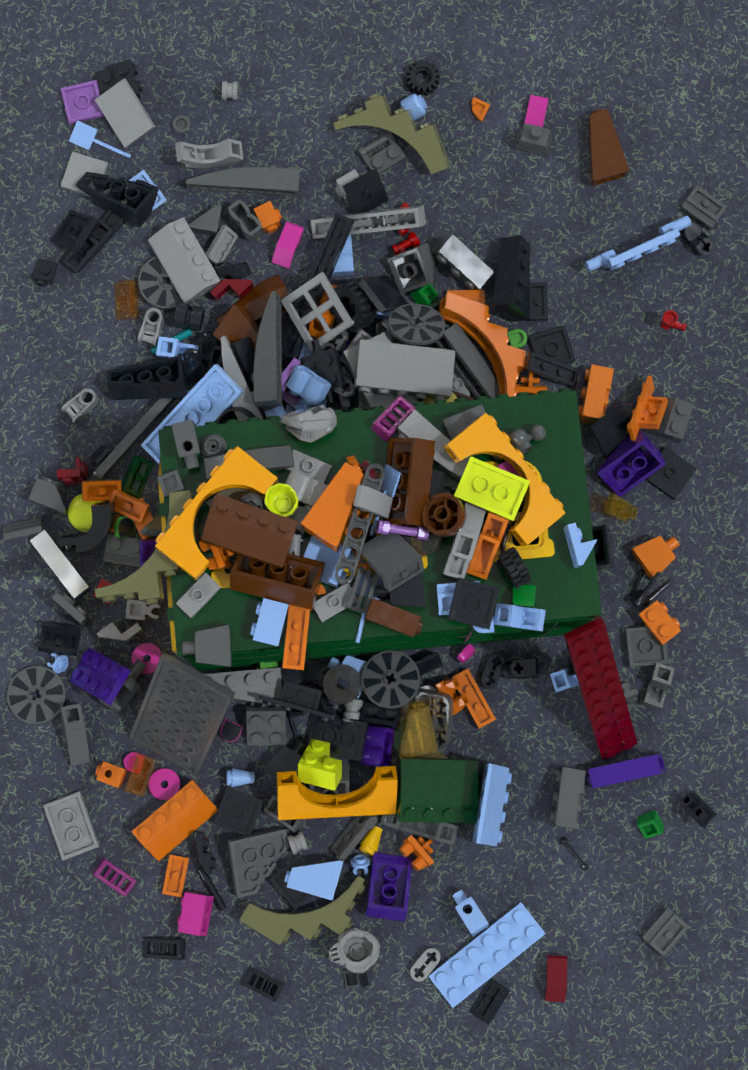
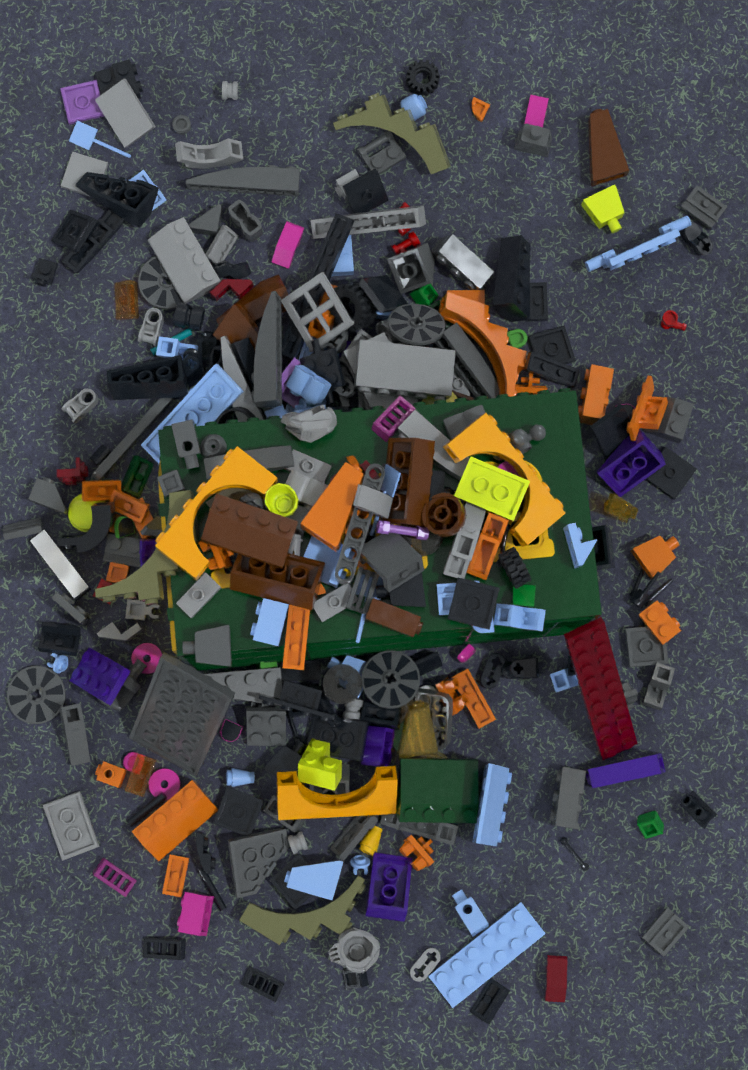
(117, 572): none -> orange plate
(146, 809): none -> black piece
(268, 217): orange brick -> none
(605, 208): none -> neon yellow torso

